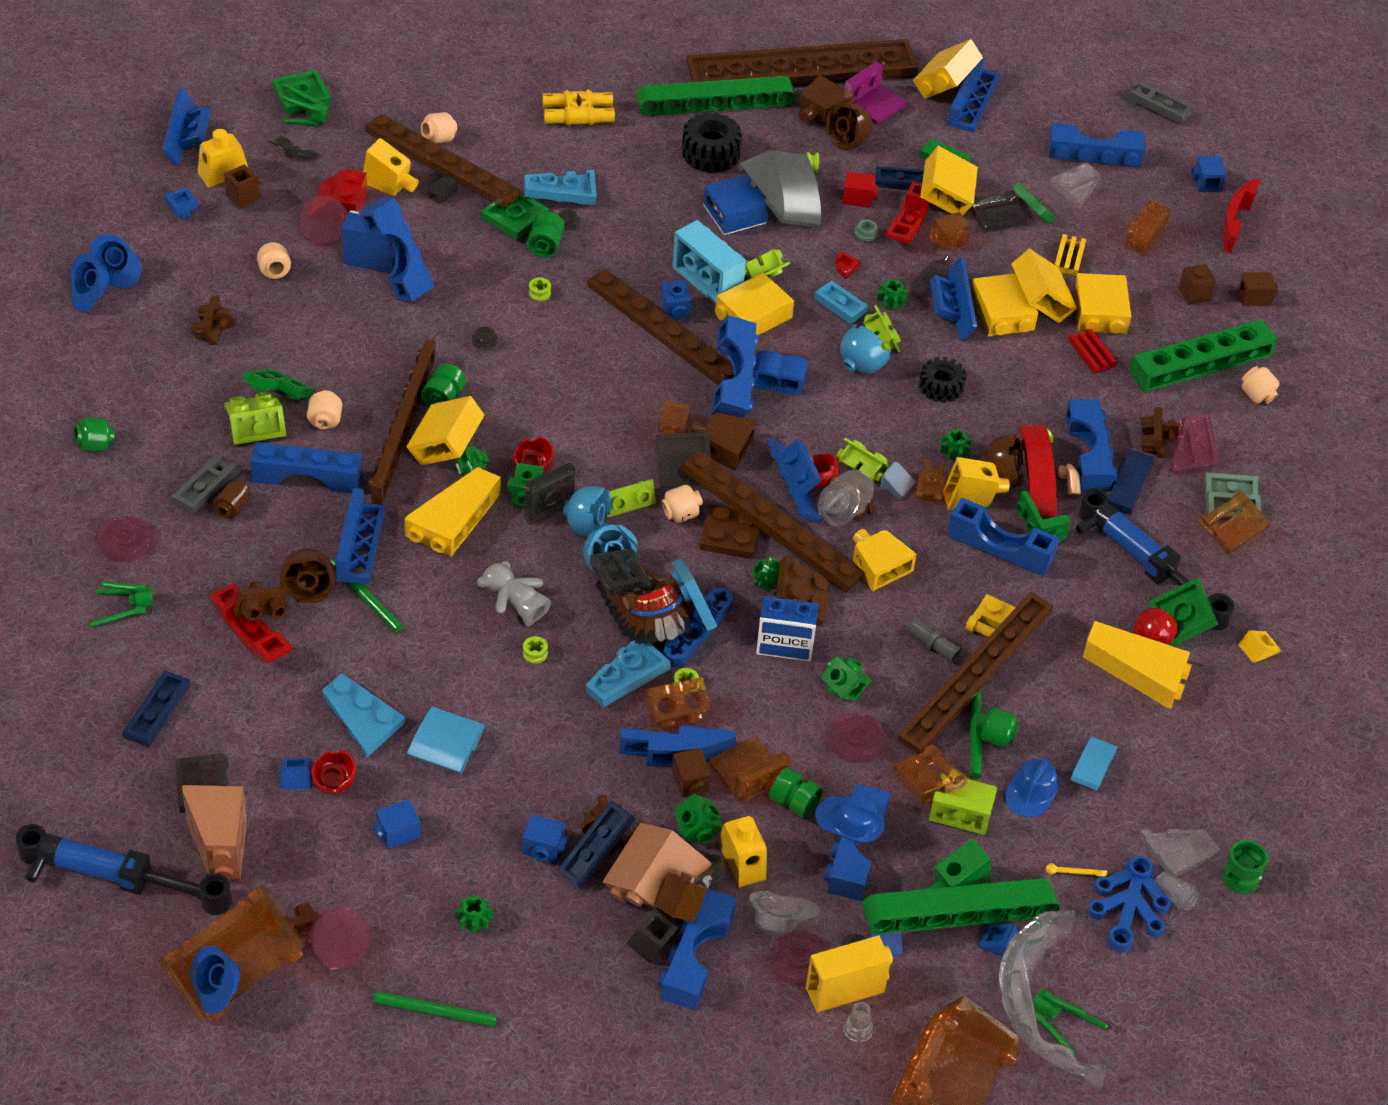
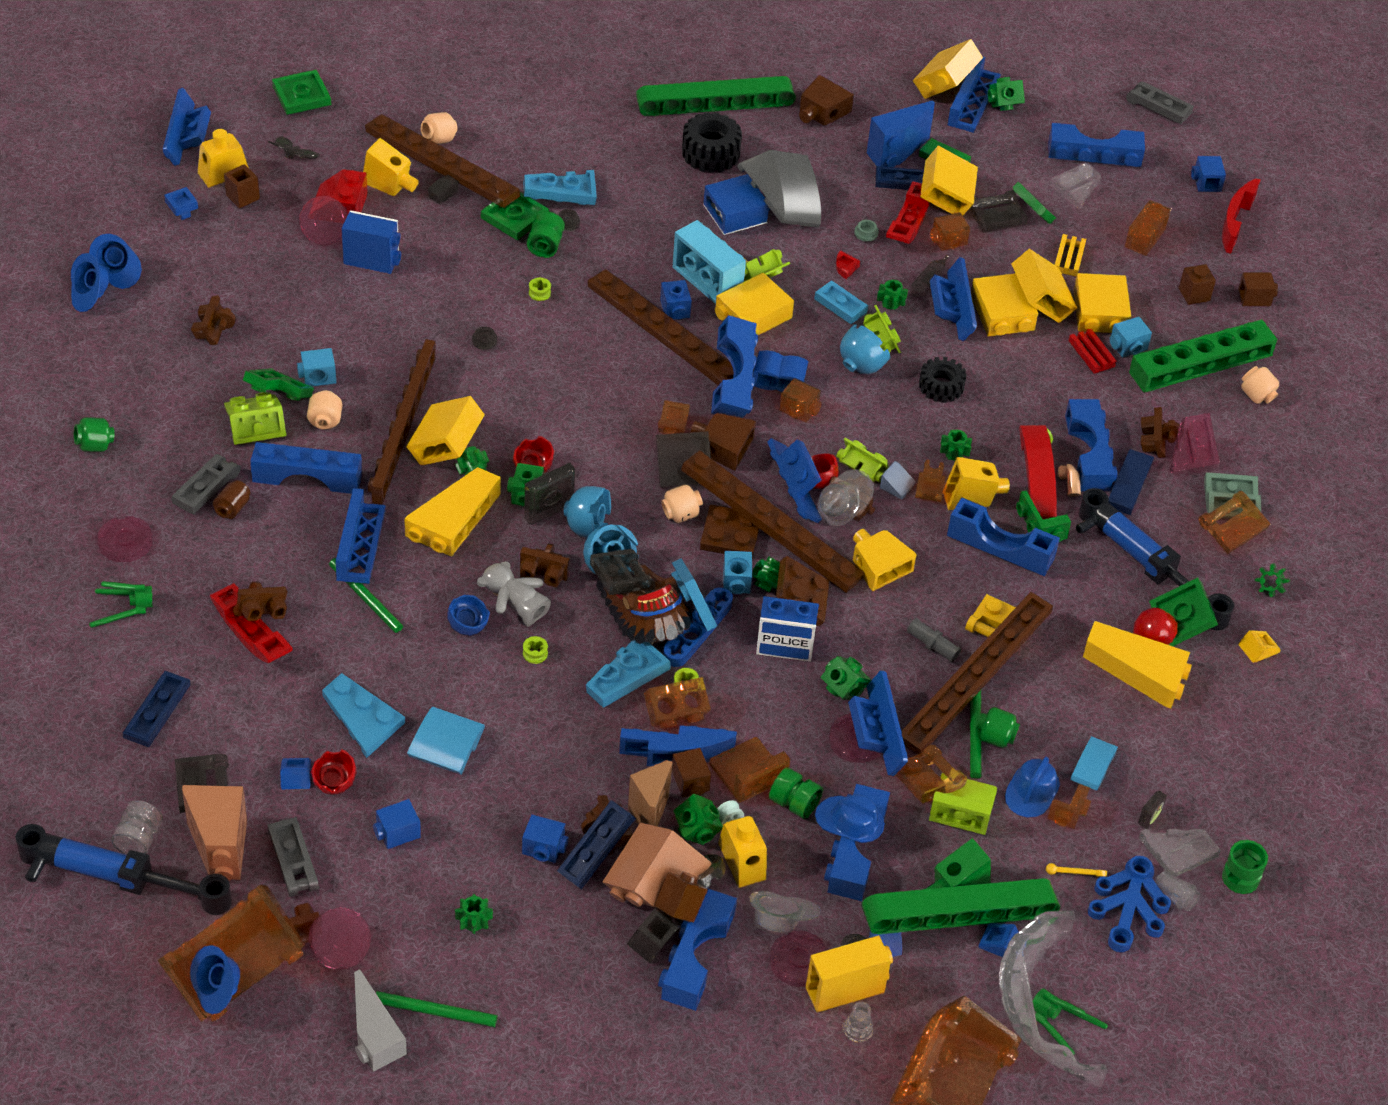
(137, 827): none -> clear wheel
(273, 260): light nougat head -> none
(292, 856): none -> dark grey plate
(307, 571): reddish brown cylinder -> none
(316, 110): green plant -> none
(317, 367): none -> dark azure brick
(377, 1033): none -> light grey slope
(410, 276): blue arch -> none
(443, 385): green wheel -> none
(467, 615): none -> blue hair
(545, 563): none -> reddish brown hips
(578, 107): yellow pin -> none
(632, 497): lime hinge -> none
(649, 793): none -> medium nougat slope
(729, 811): none -> light aqua bush
(737, 571): none -> dark azure brick
(800, 400): none -> clear orange brick
(806, 63): reddish brown plate -> none
(814, 160): lime bush -> none
(851, 121): reddish brown cylinder -> none
(859, 189): red brick -> none
(872, 95): magenta bracket -> none
(878, 724): none -> blue bracket
(899, 134): none -> blue slope
(1006, 93): none -> green brick
(1007, 457): reddish brown cylinder -> none
(1068, 815): none -> clear orange bracket
(1130, 337): none -> dark azure brick
(1152, 809): none -> clear smoke tile
(1279, 581): none -> green gear

